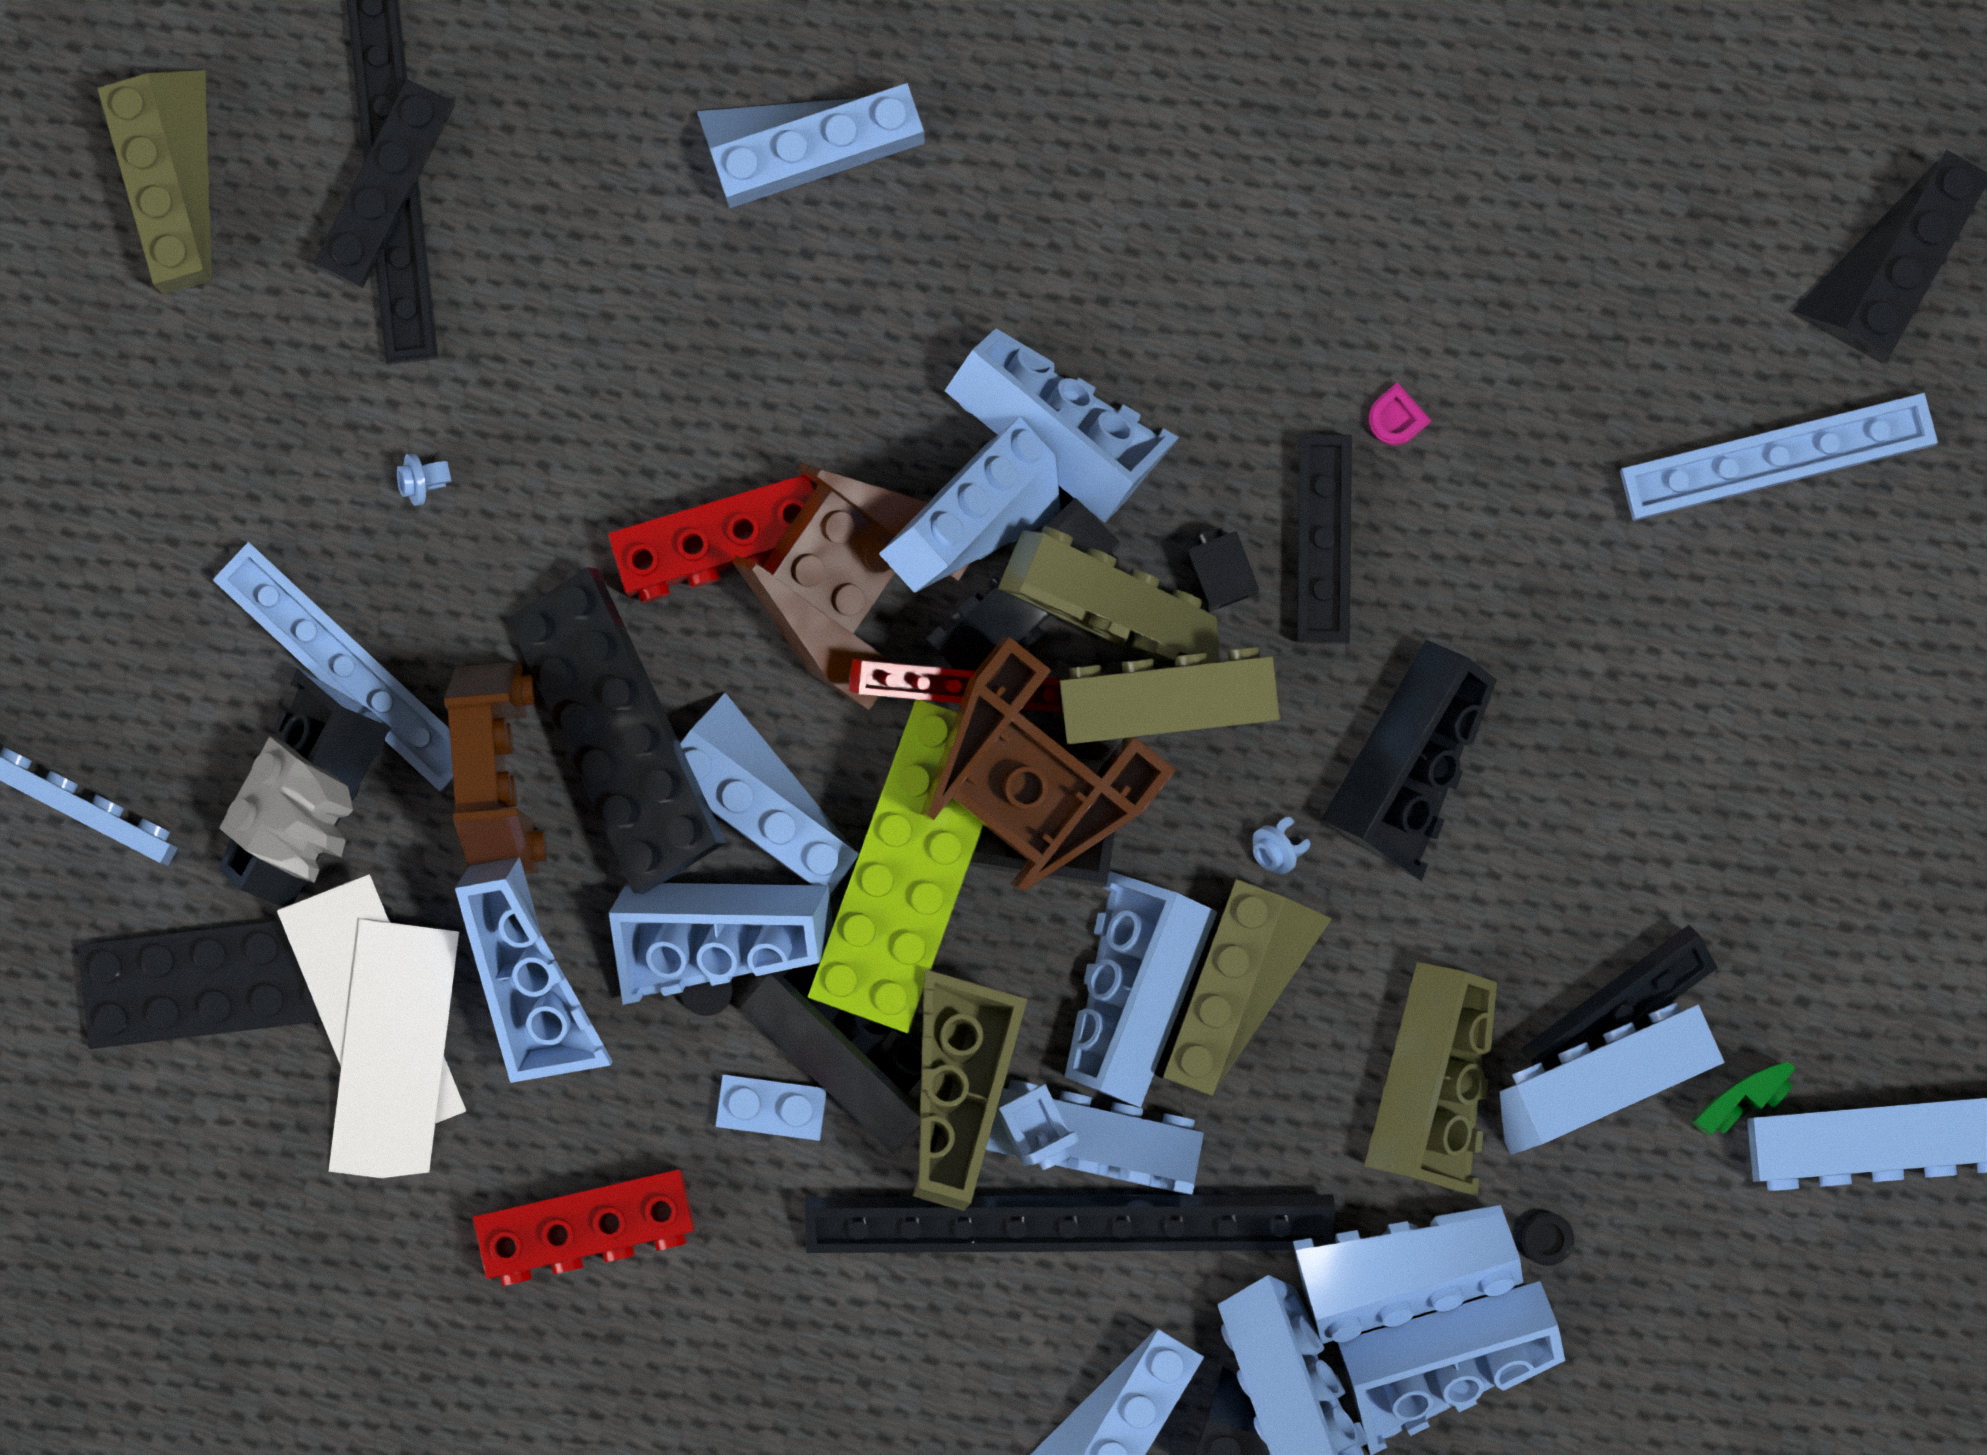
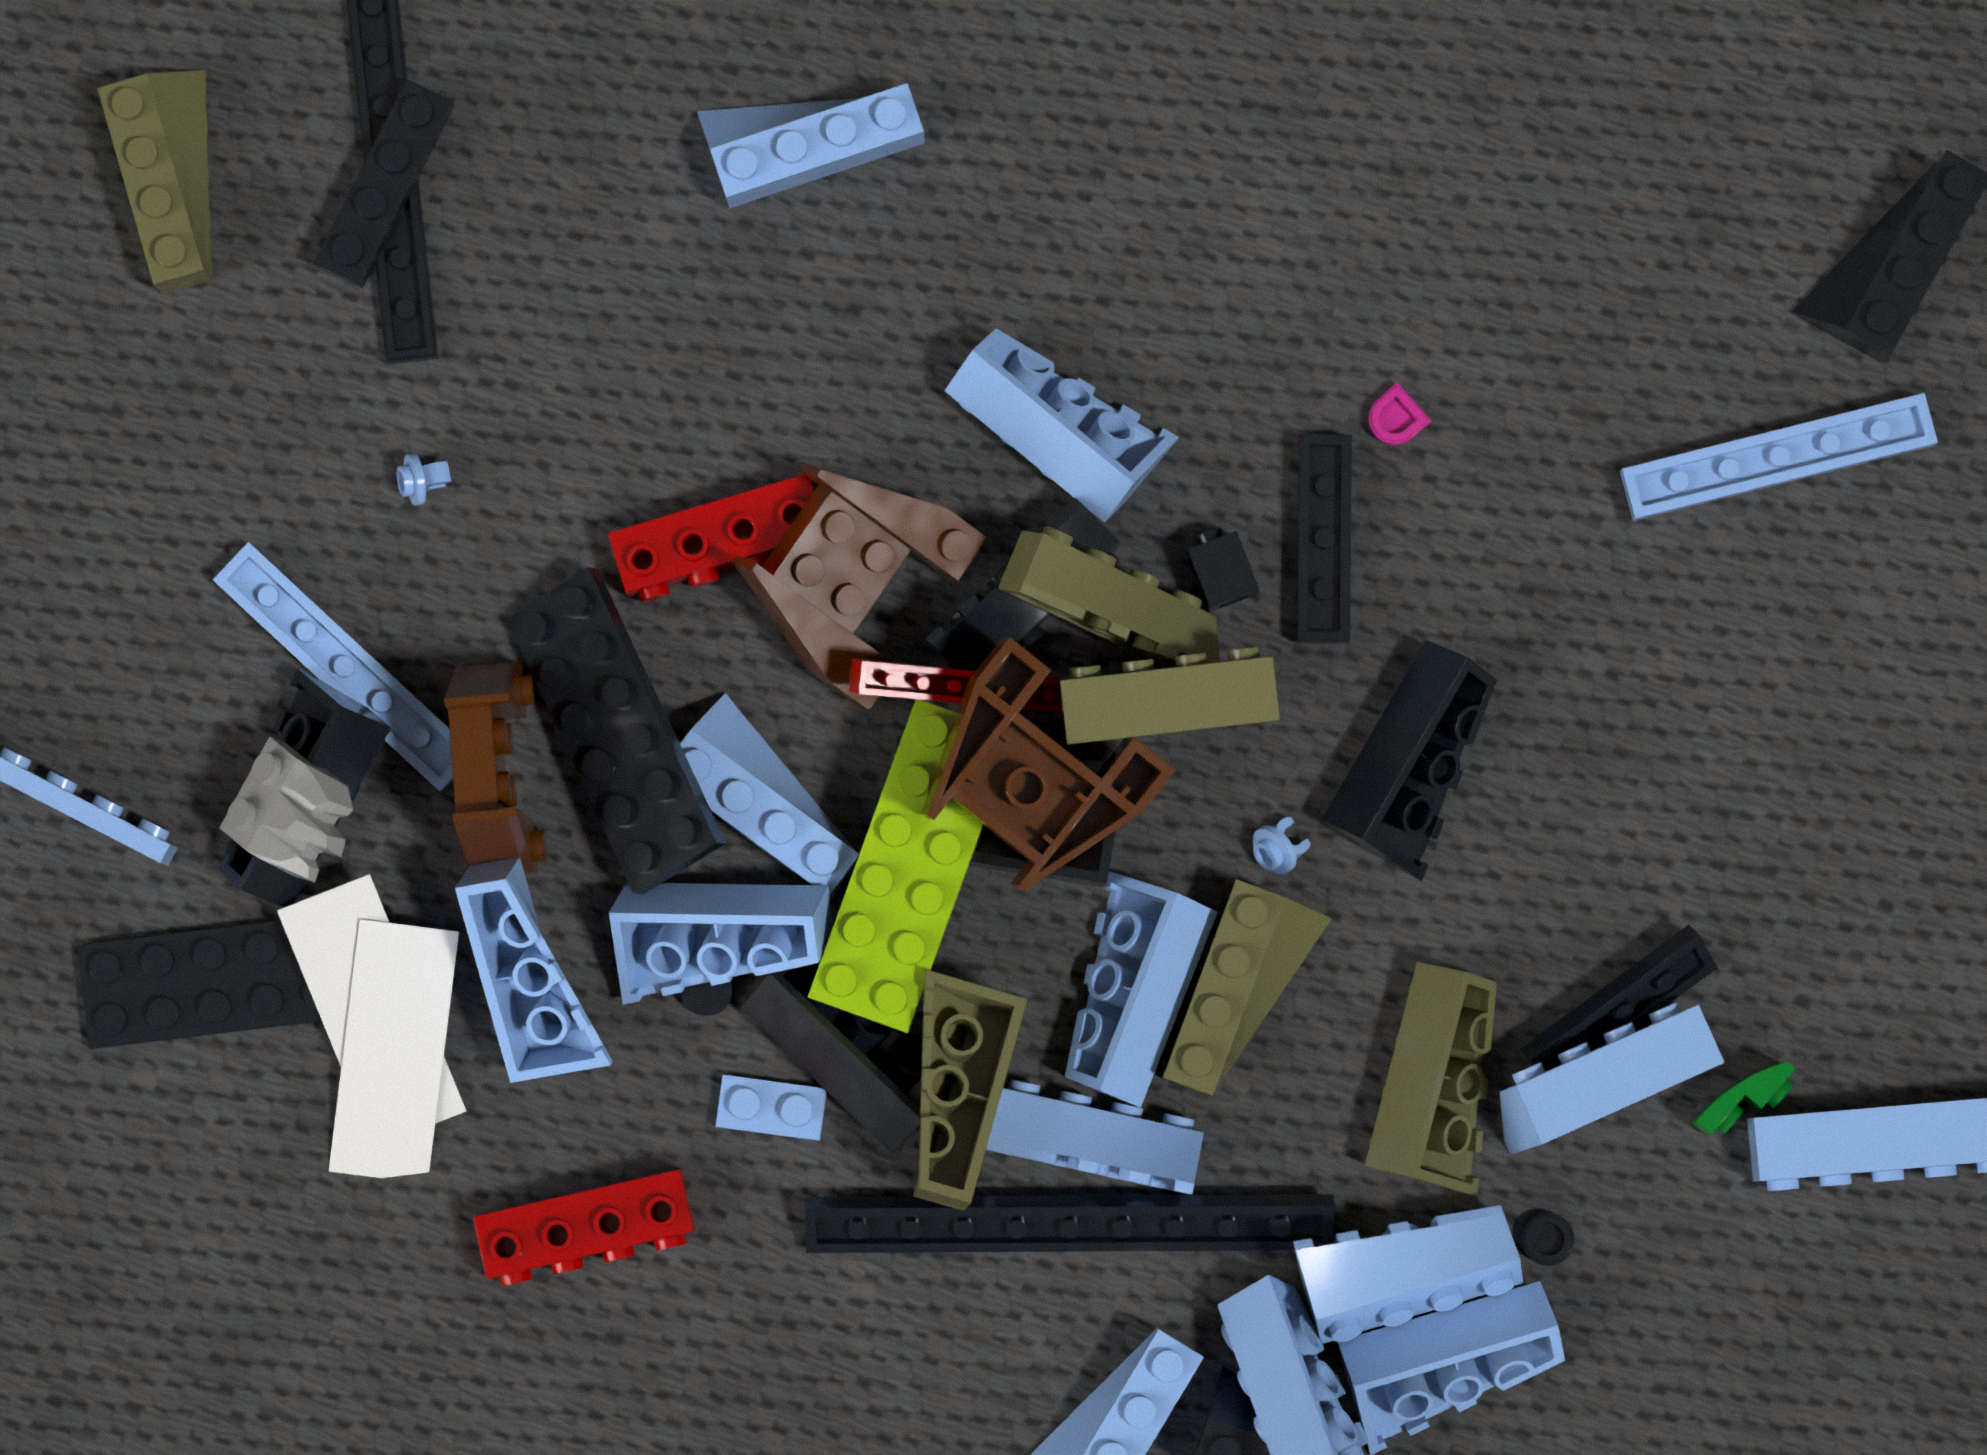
(982, 508): light blue wedge -> none
(1036, 1128): light blue bracket -> none

